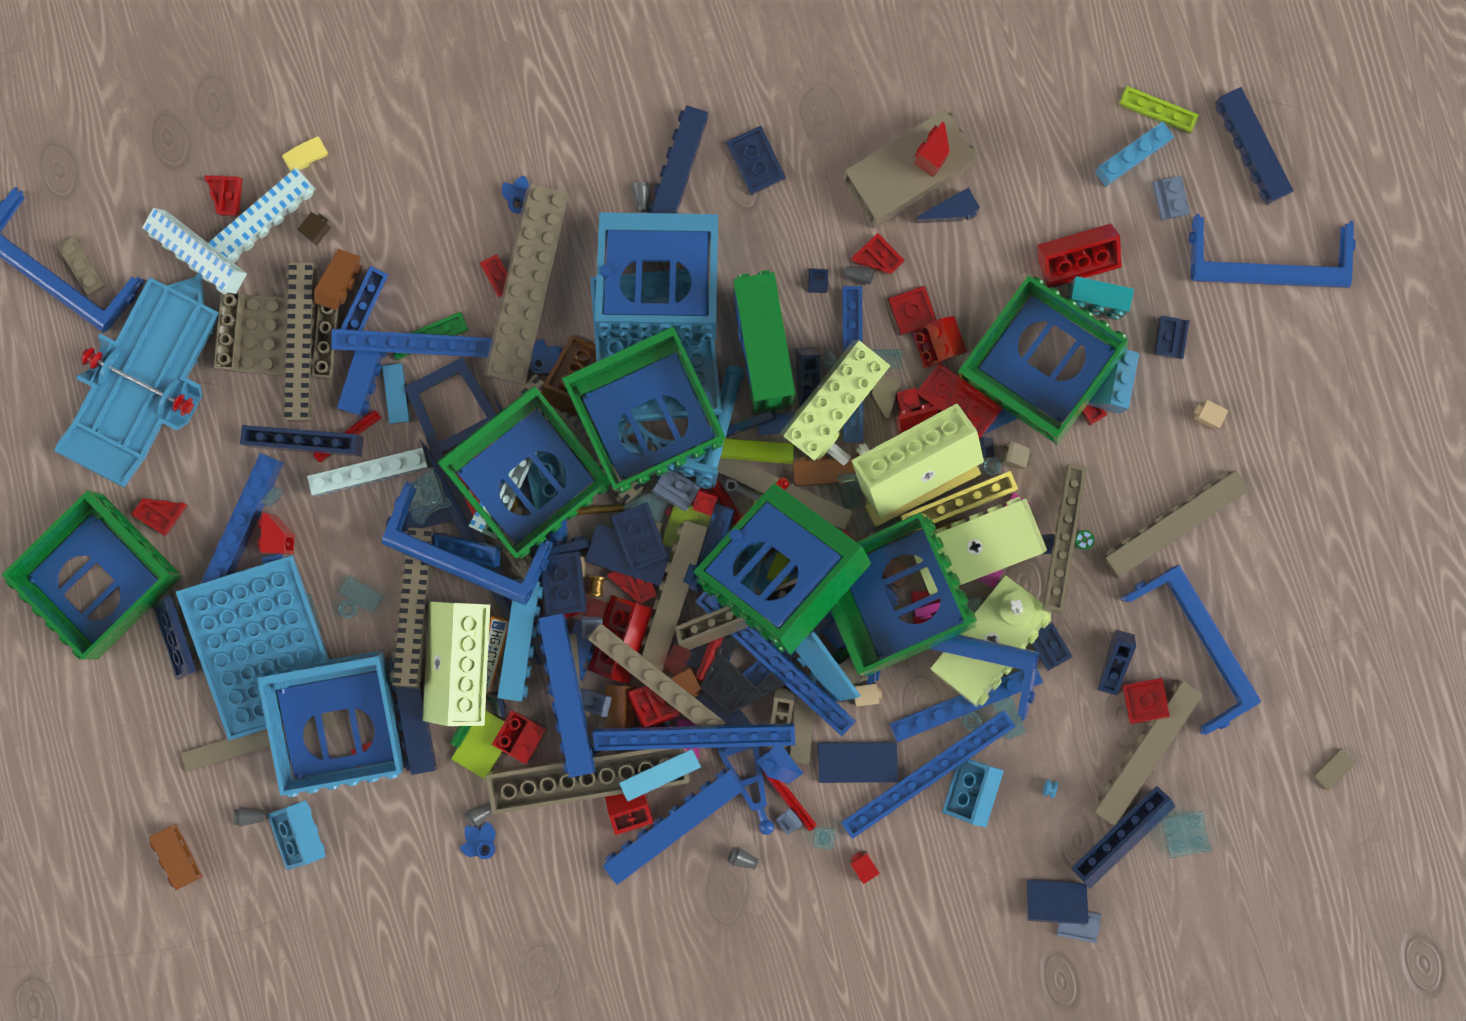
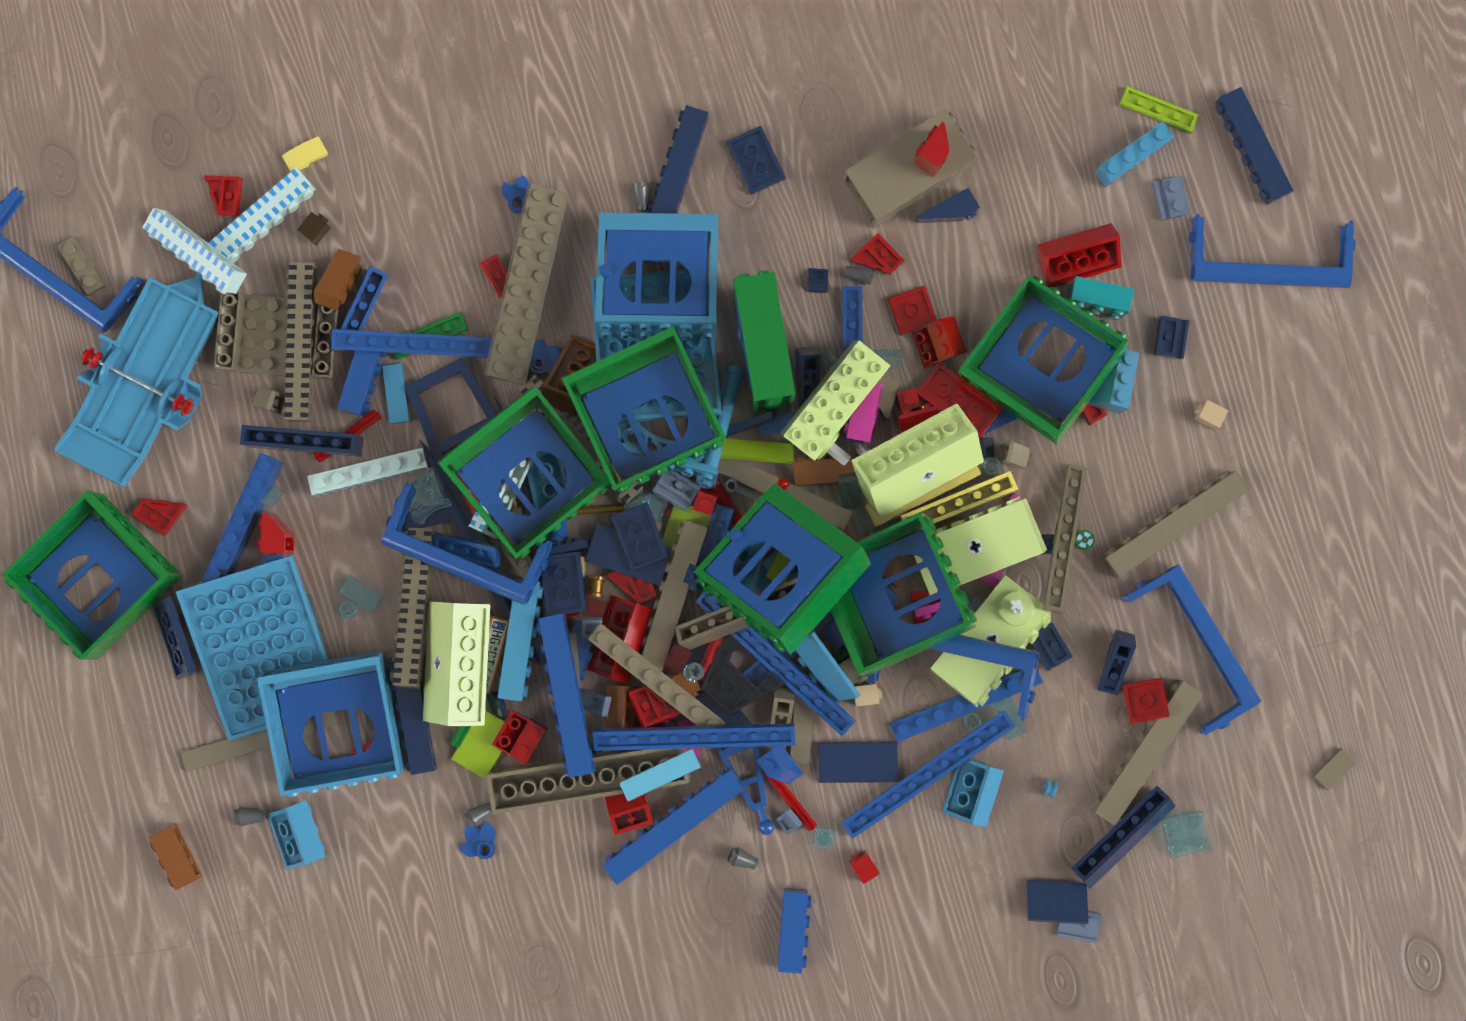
(268, 400): none -> dark tan slope
(689, 675): none -> clear light blue bush
(793, 930): none -> blue brick
(864, 419): none -> dark pink slope

